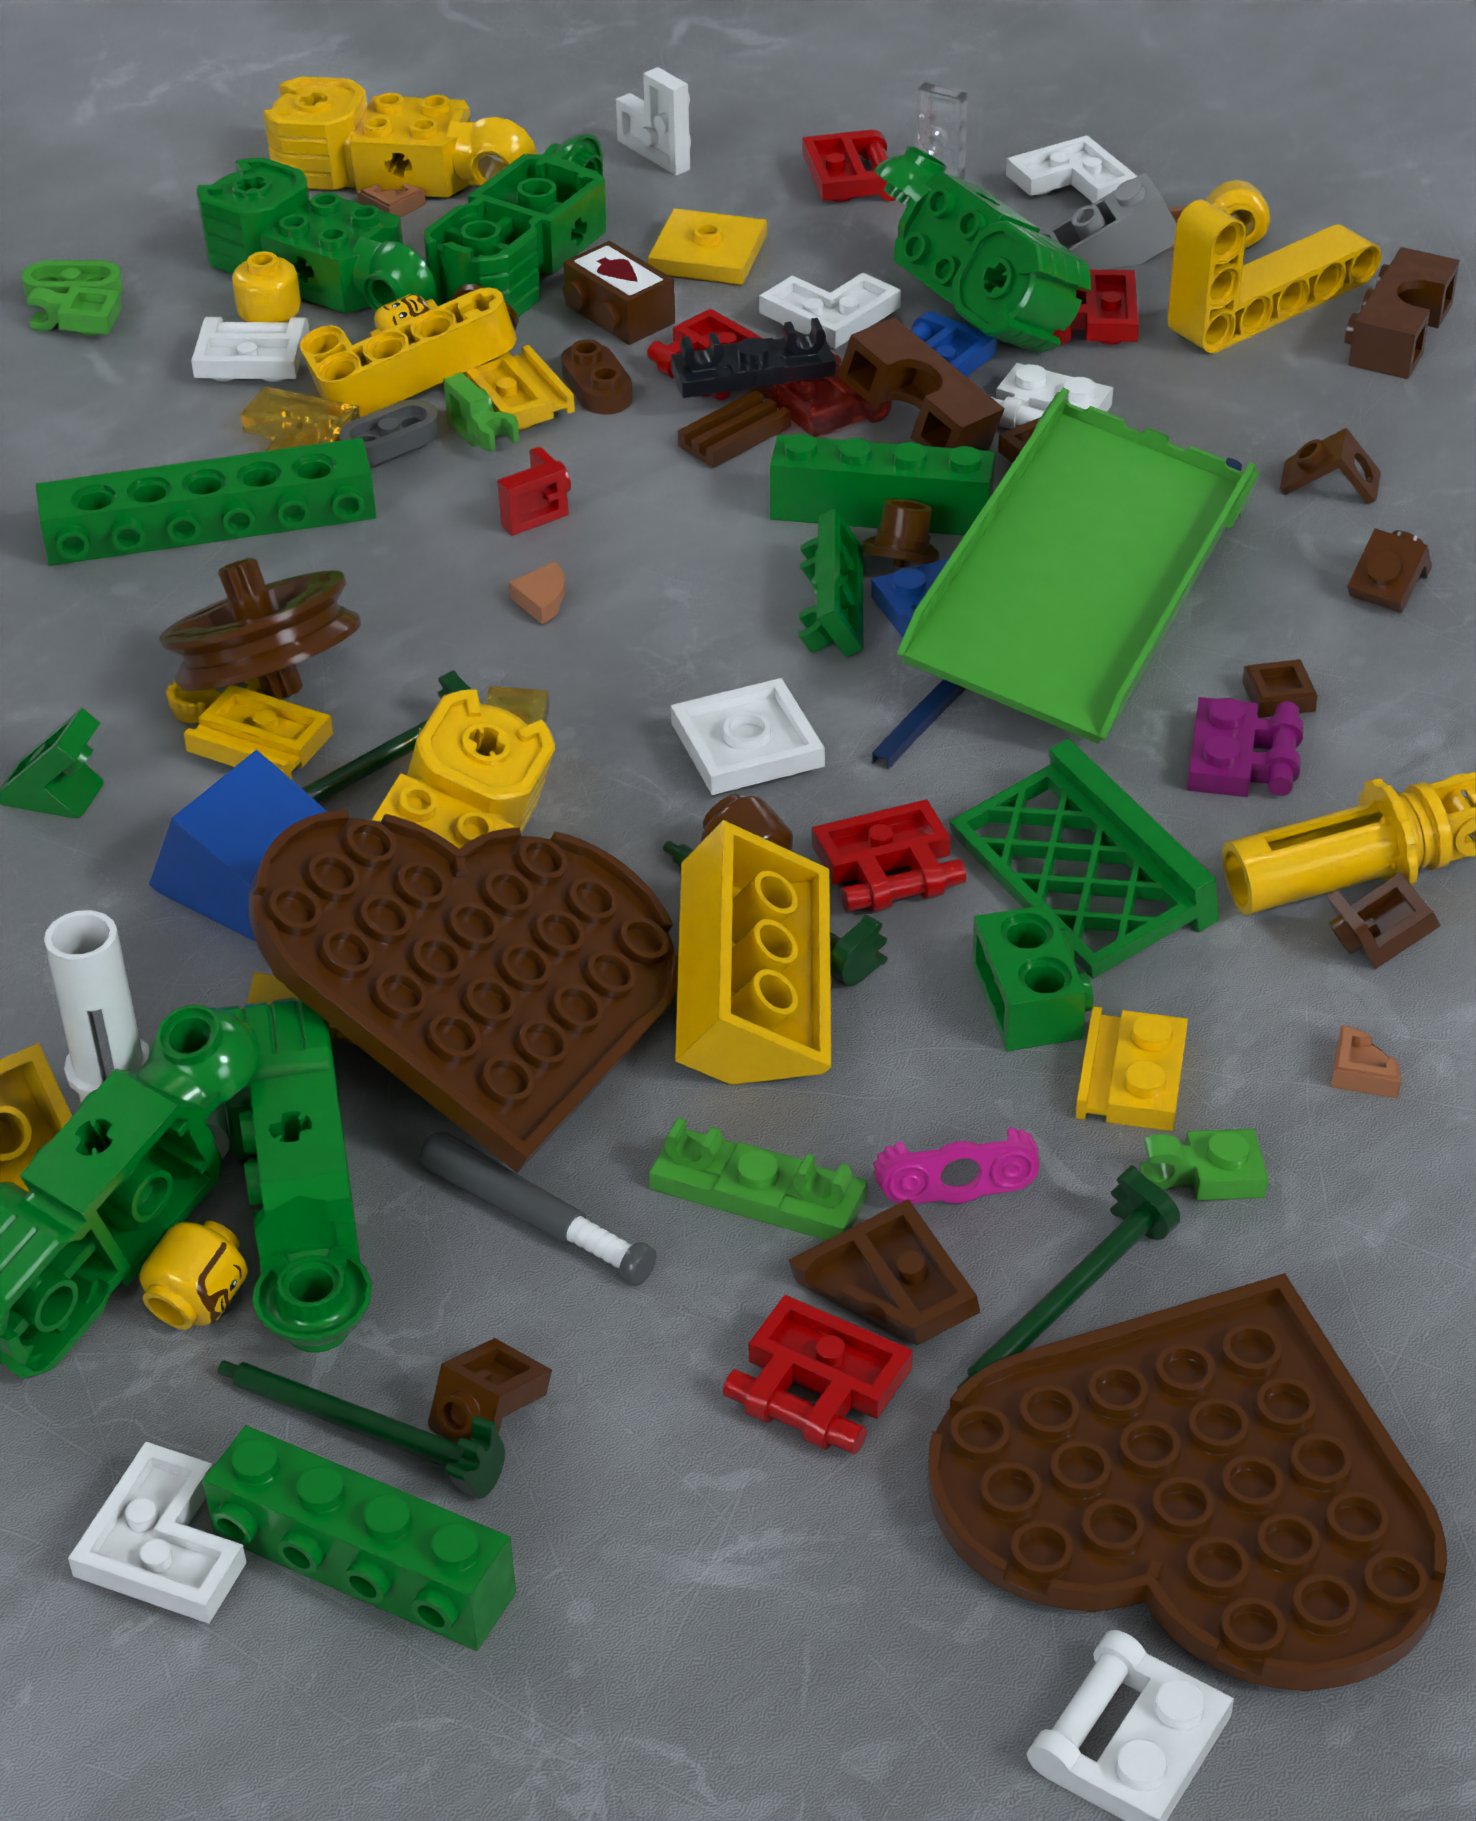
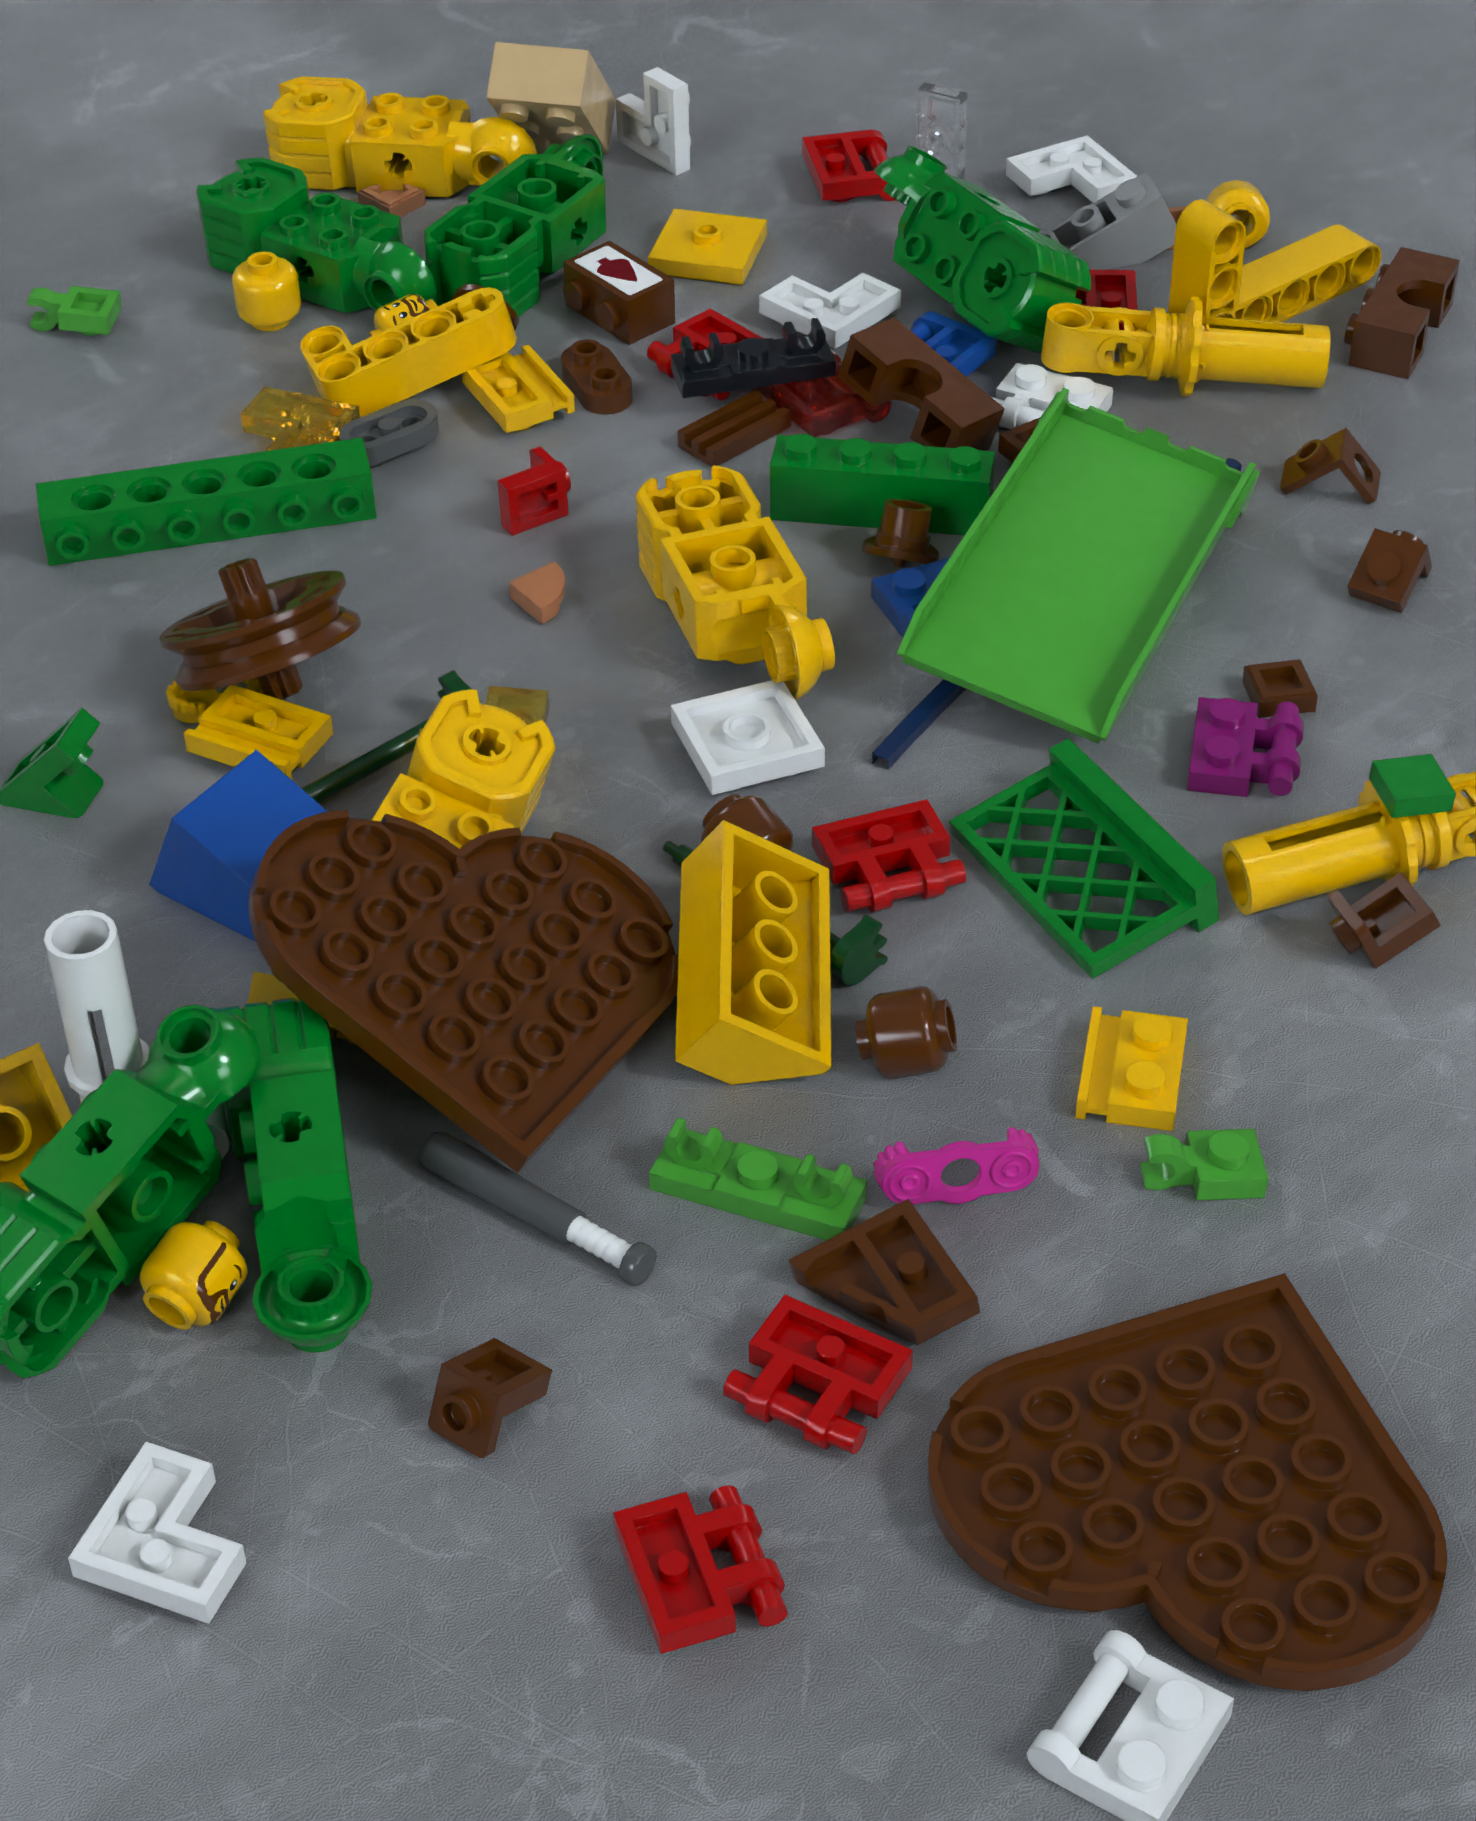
(62, 274): bright green plate -> none
(249, 349): white plate -> none
(361, 1537): green brick -> none
(471, 1463): dark green piece -> none
(473, 415): bright green plate -> none
(551, 93): none -> tan brick
(678, 1577): none -> red plate
(730, 576): none -> yellow brick
(836, 577): green plate -> none
(907, 1032): none -> reddish brown head
(1030, 977): green brick -> none
(1145, 1212): dark green piece -> none
(1184, 346): none -> yellow piece
(1364, 1066): nougat tile -> none
(1412, 785): none -> green tile

